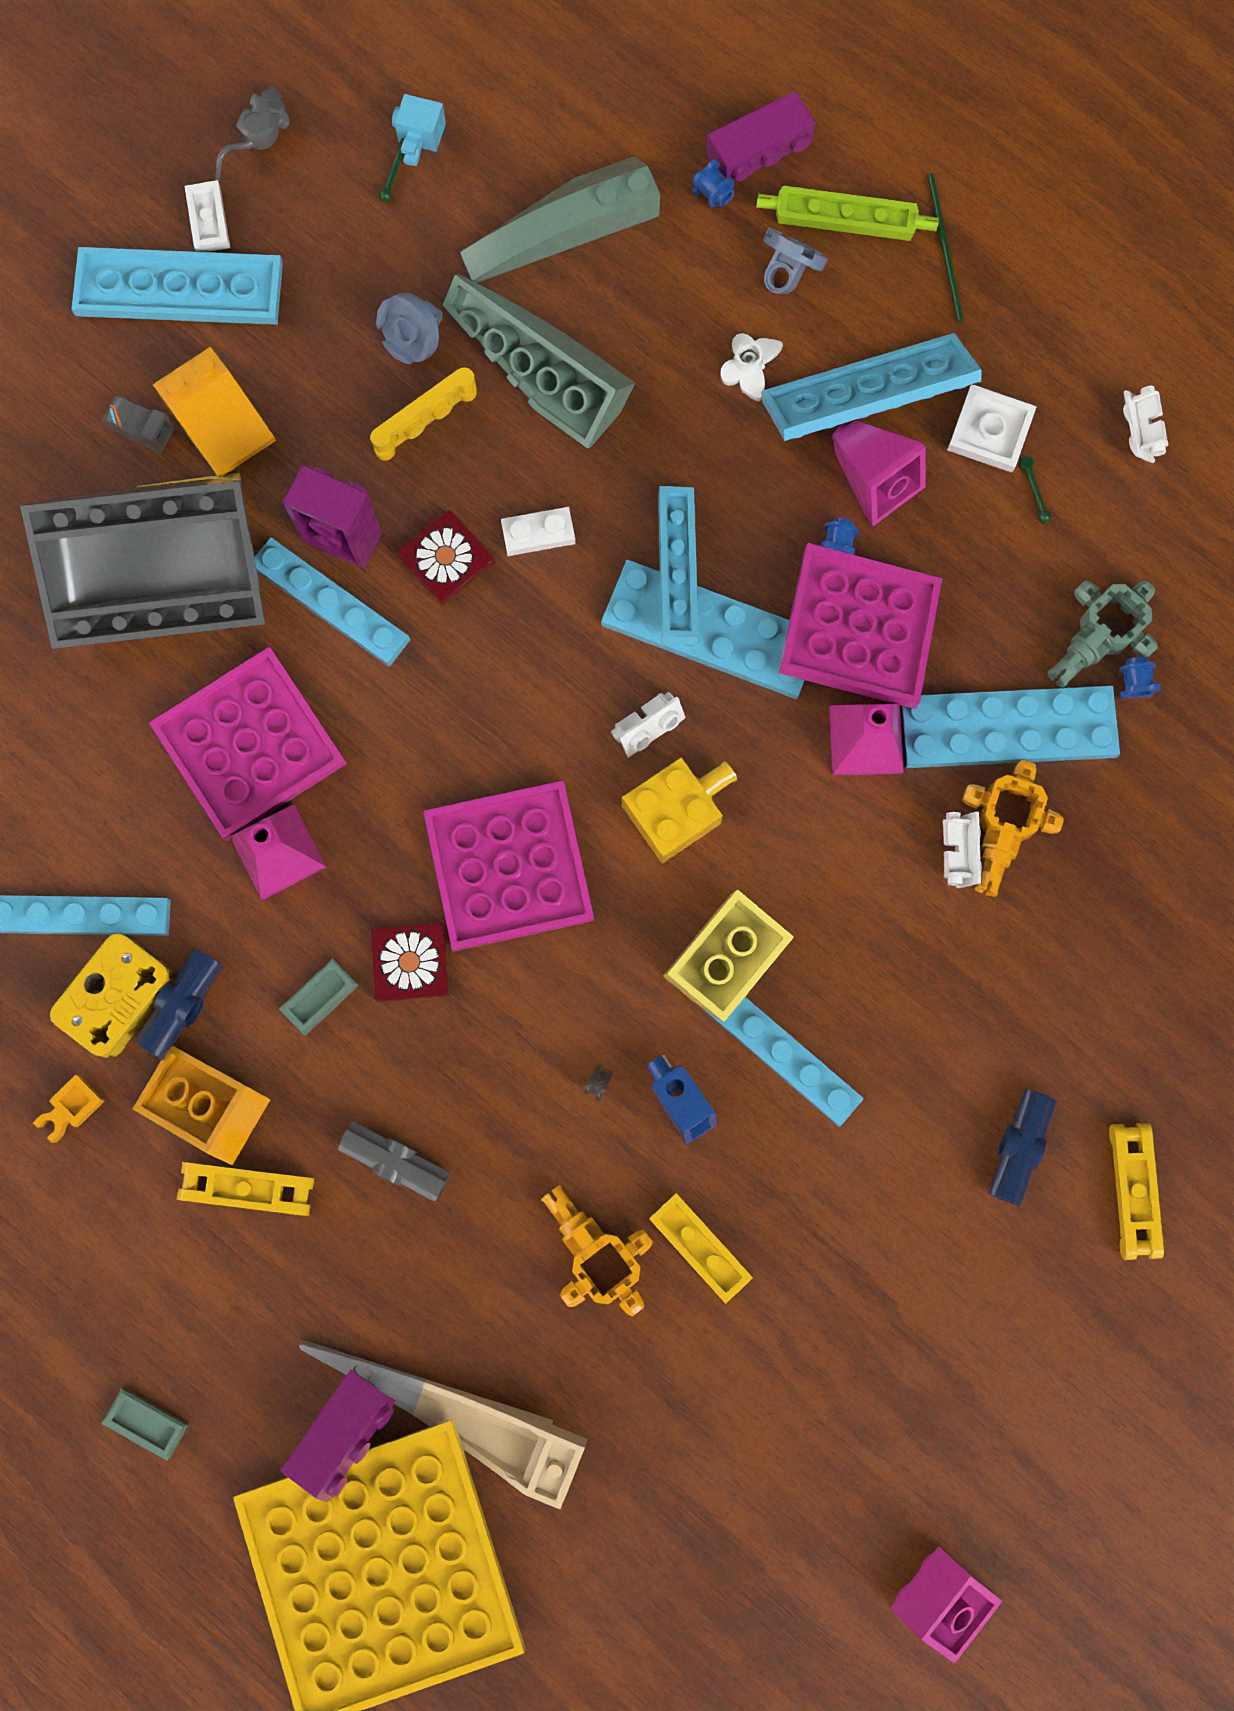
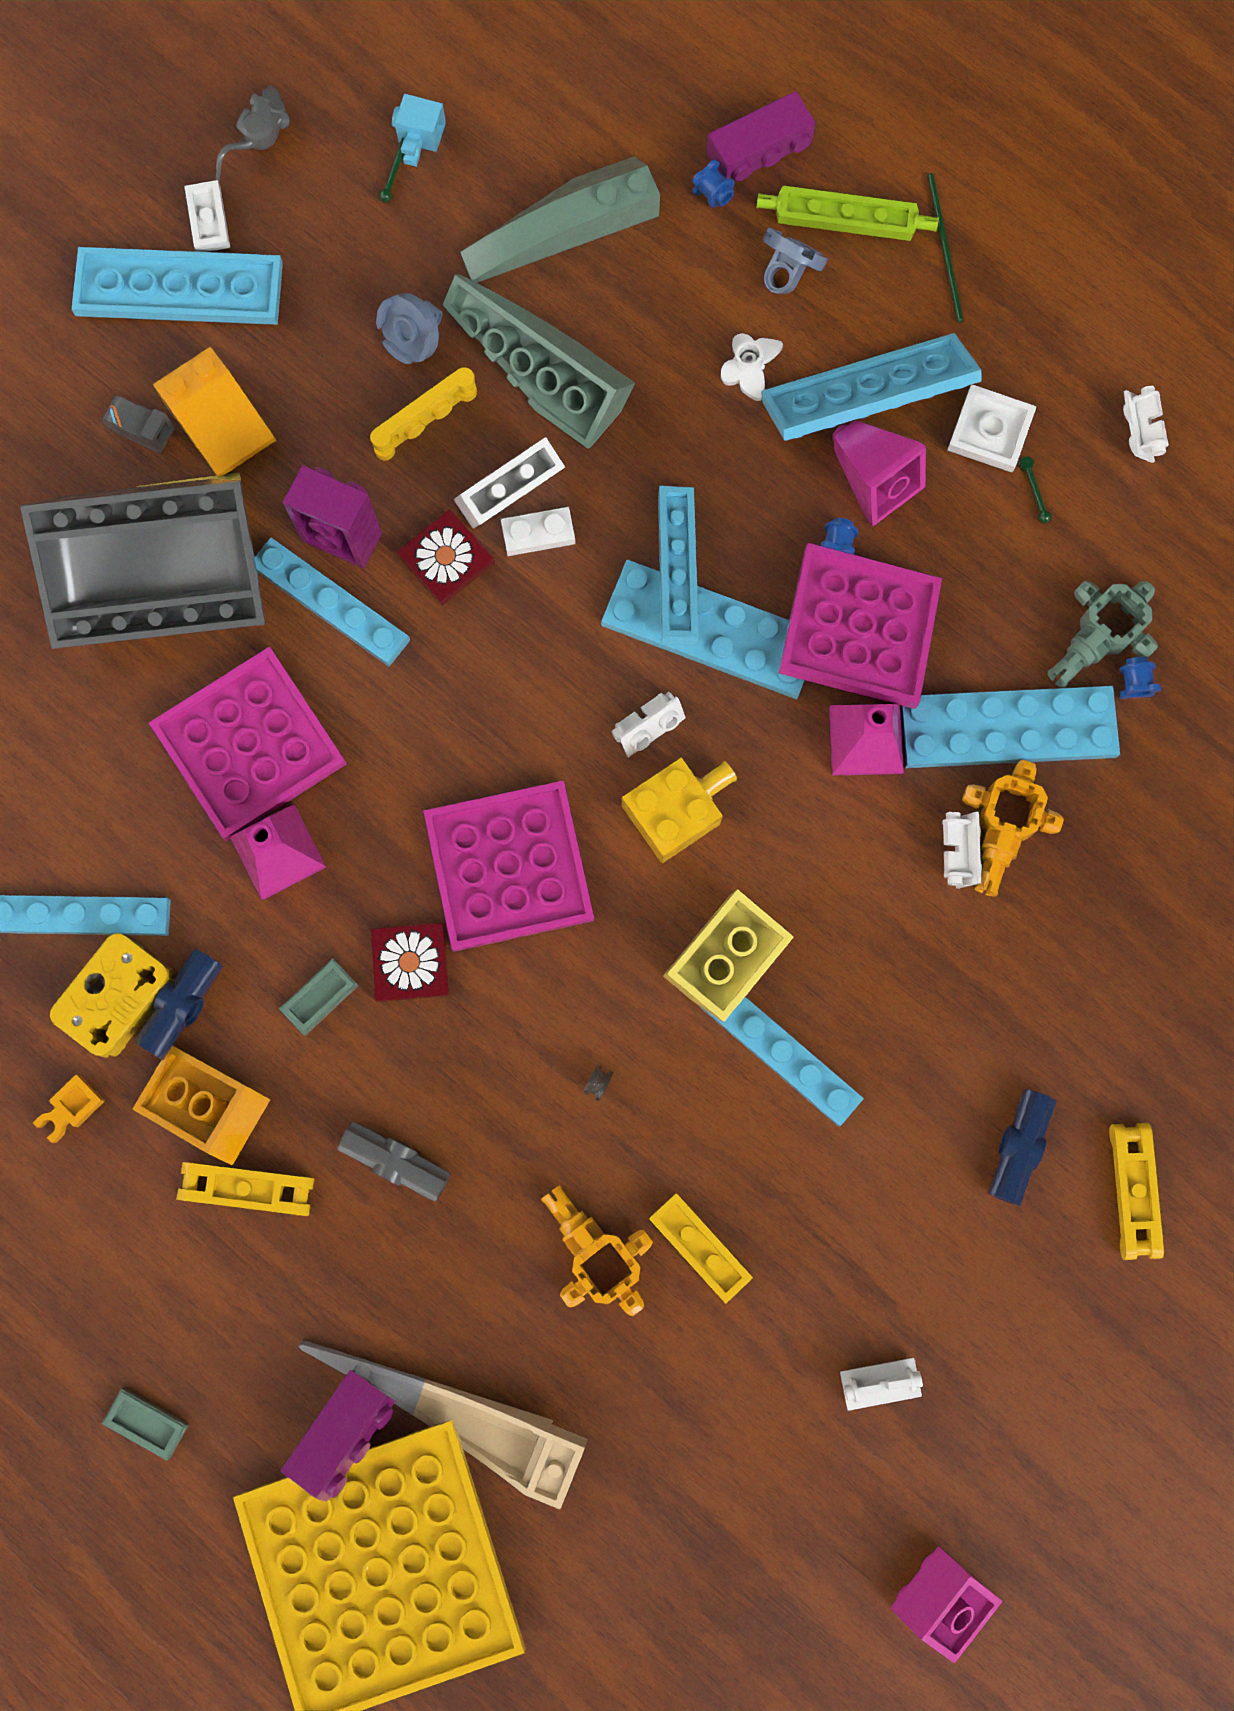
(509, 483): none -> white brick
(688, 1111): blue torso -> none
(881, 1384): none -> white hinge

